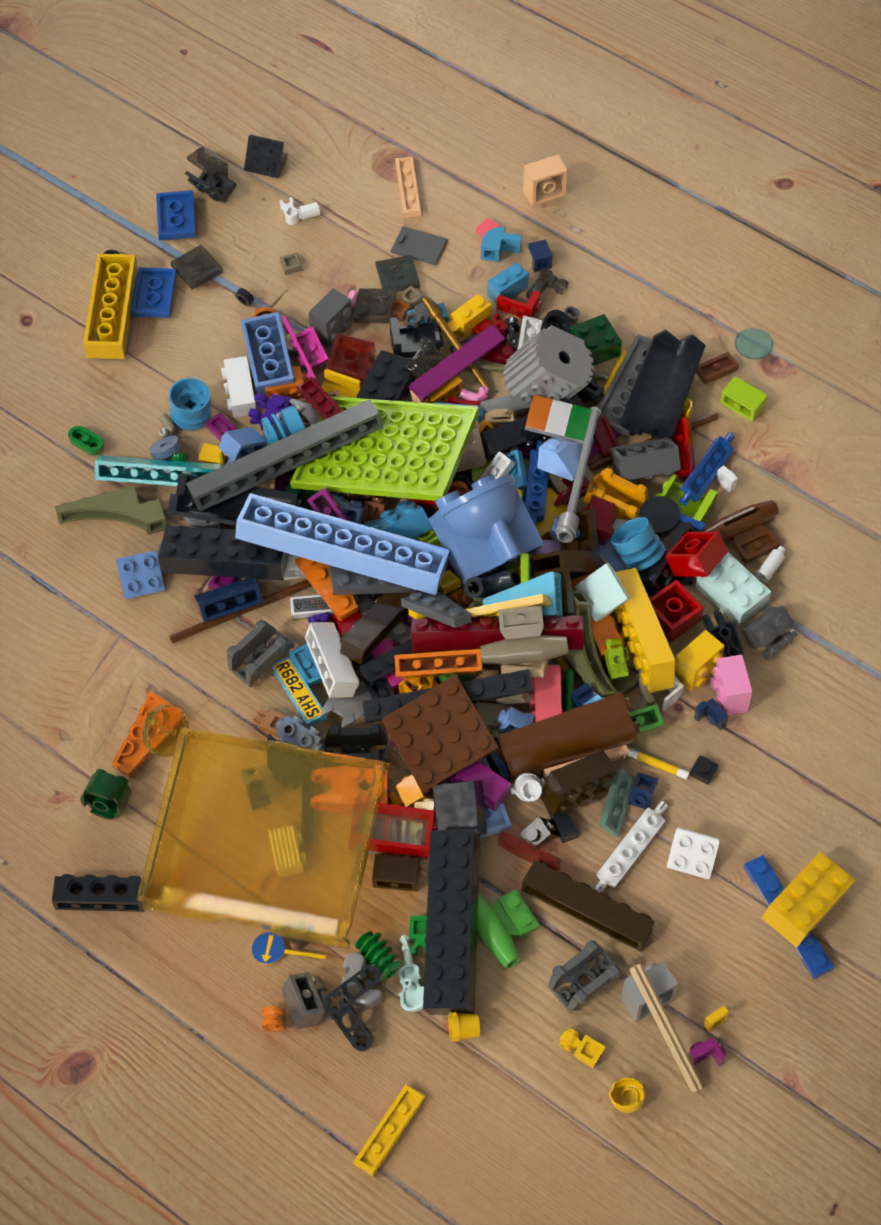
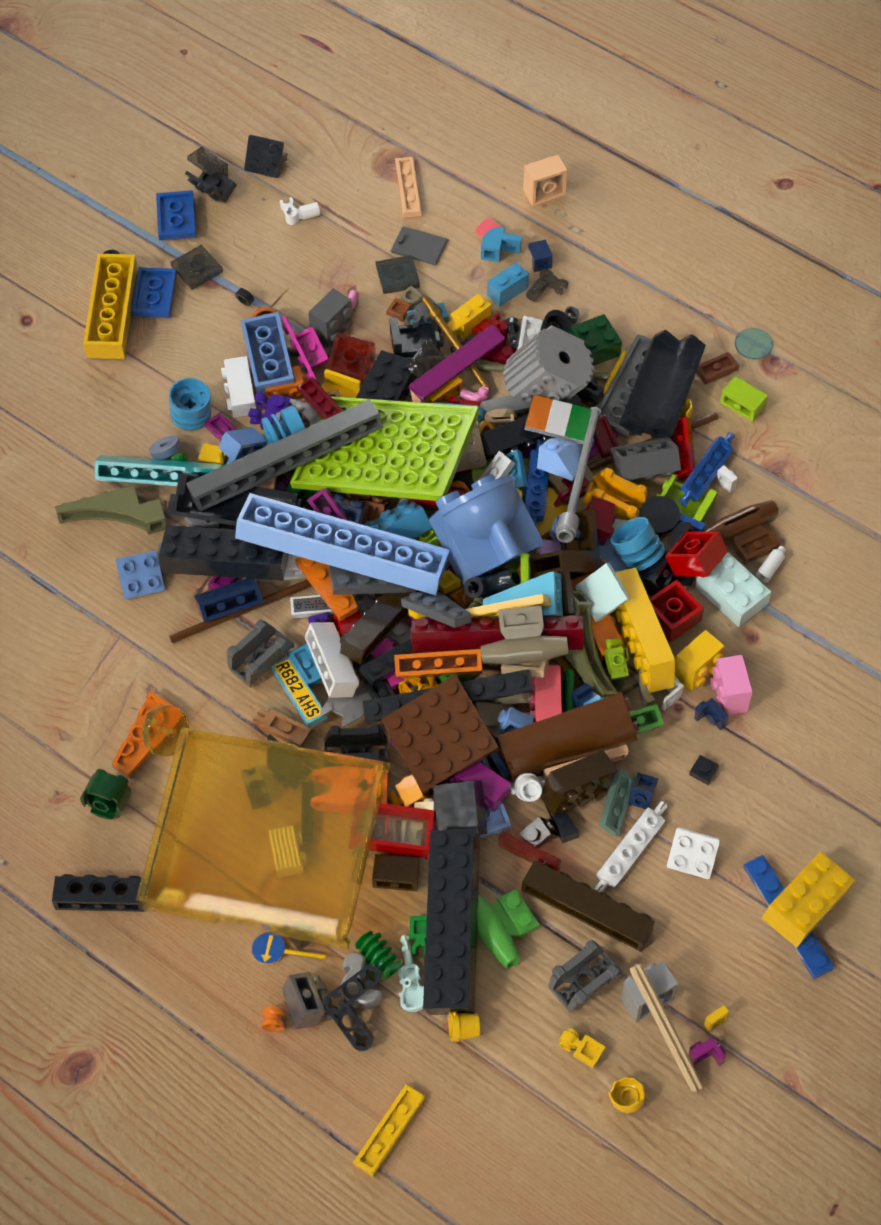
(87, 441): green plate -> none
(169, 426): dark tan arm -> none
(291, 263): dark tan tile -> none
(300, 735): sand blue brick -> none
(374, 305): clear smoke plate -> none
(518, 308): red bracket -> none
(658, 763): yellow bar -> none
(725, 633): black hinge -> none
(769, 626): flat silver brick -> none

